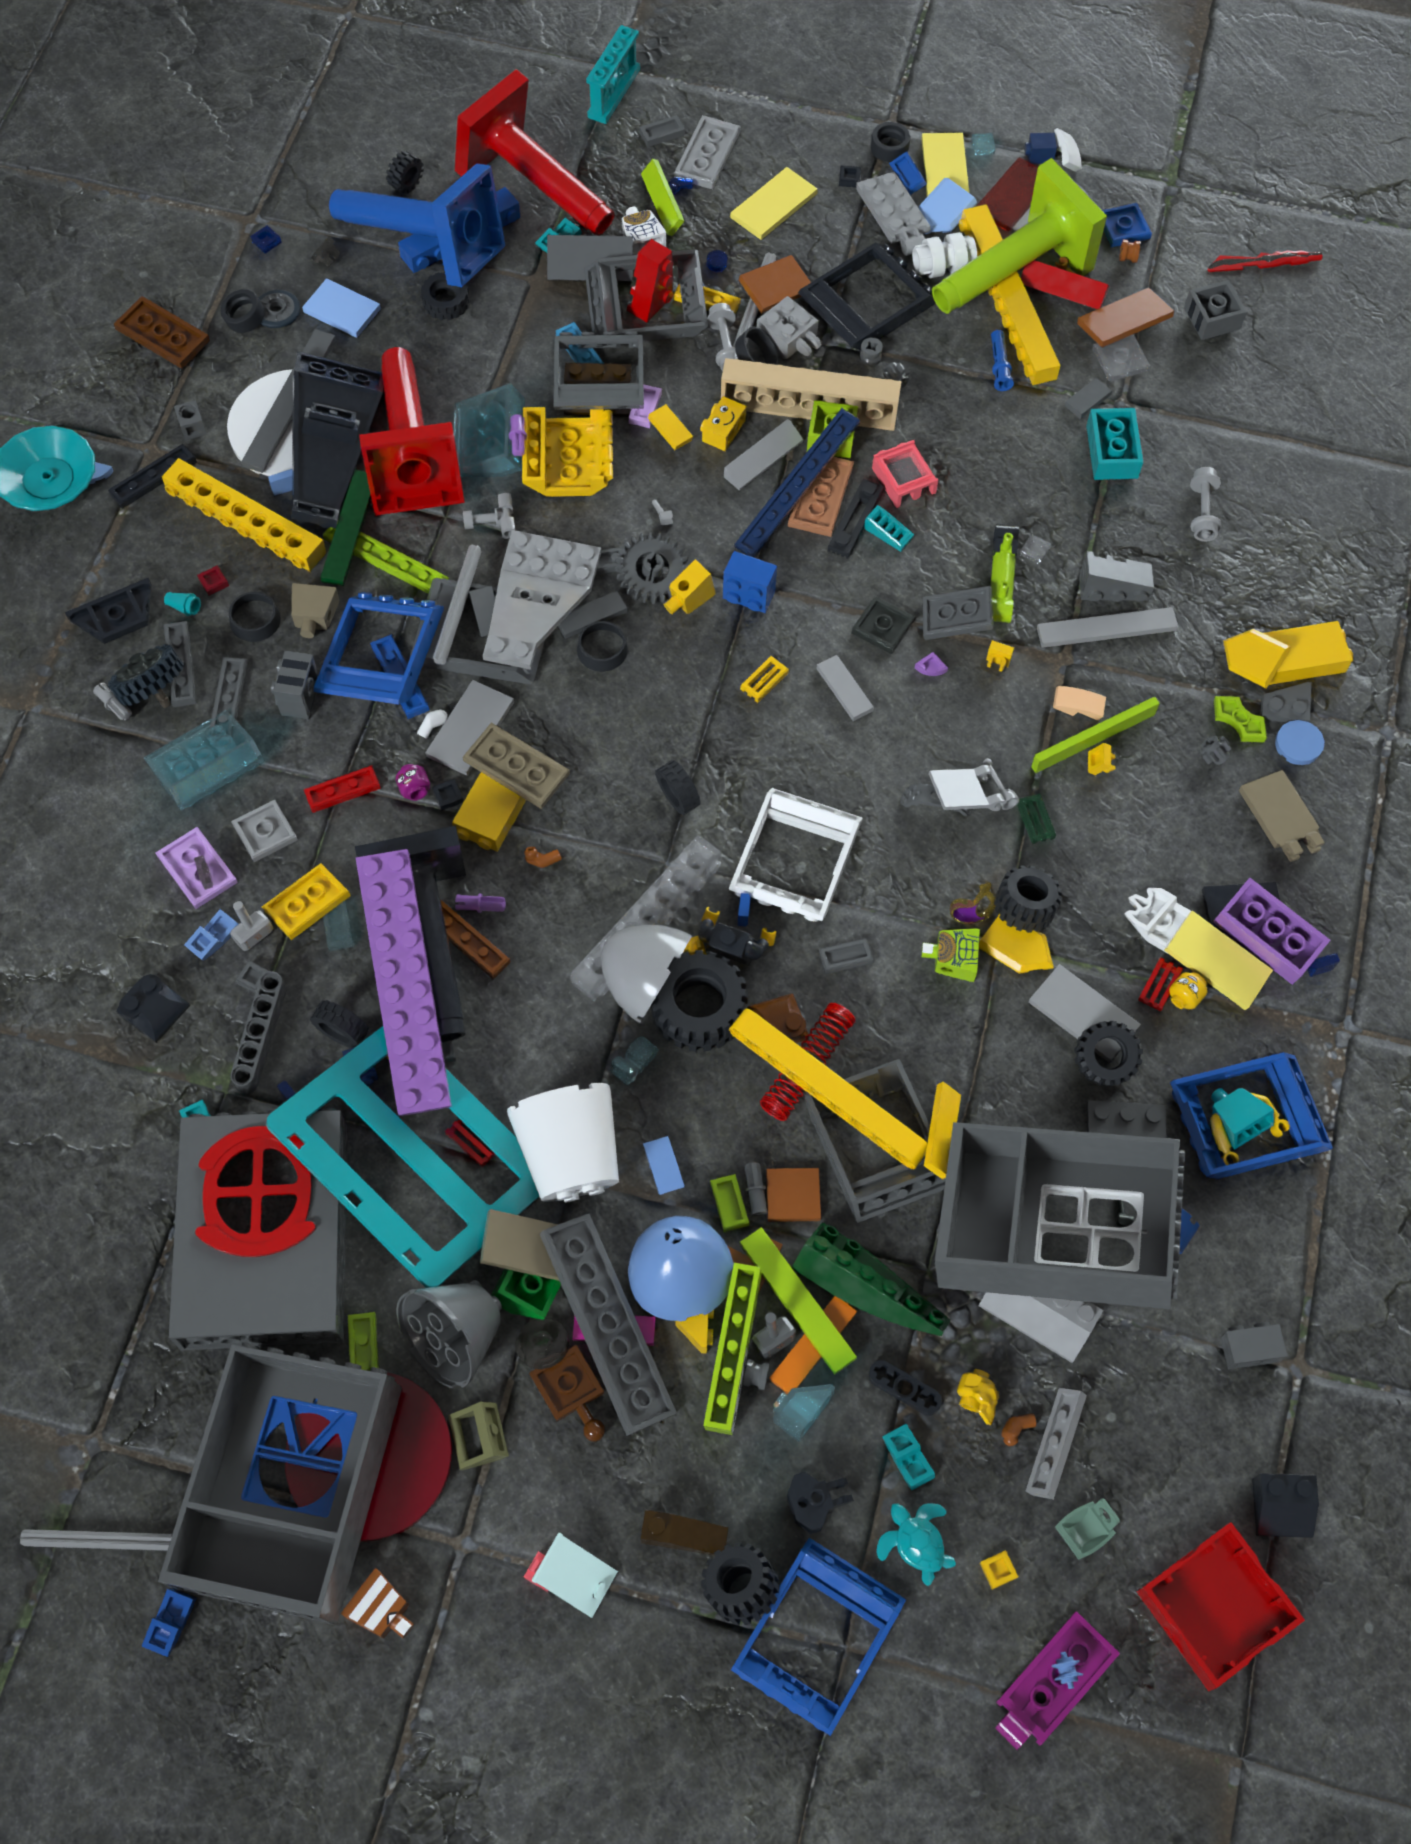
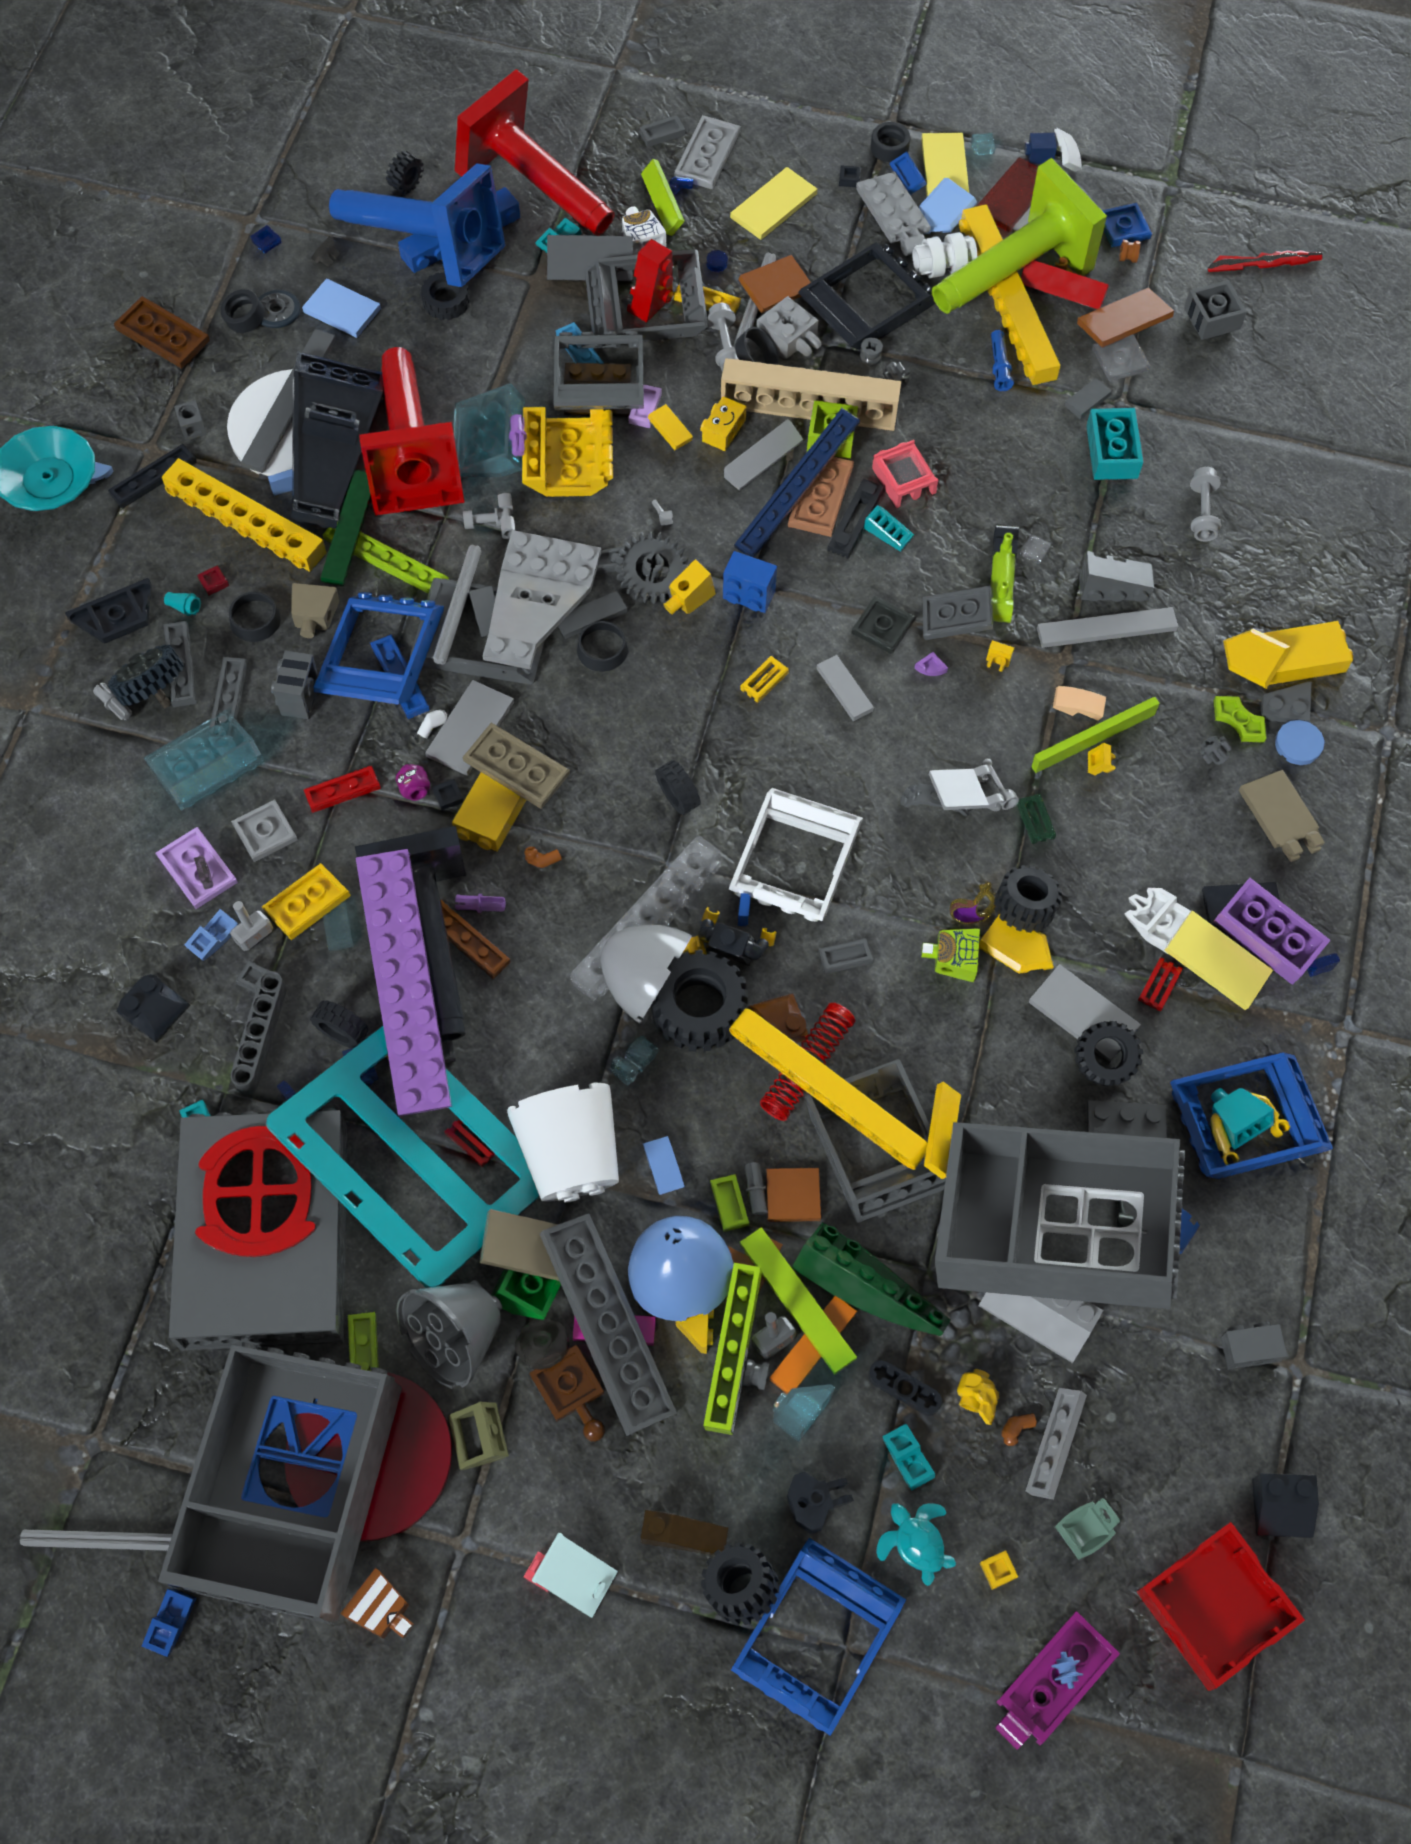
(613, 74): teal fence -> none
(1188, 990): yellow head -> none

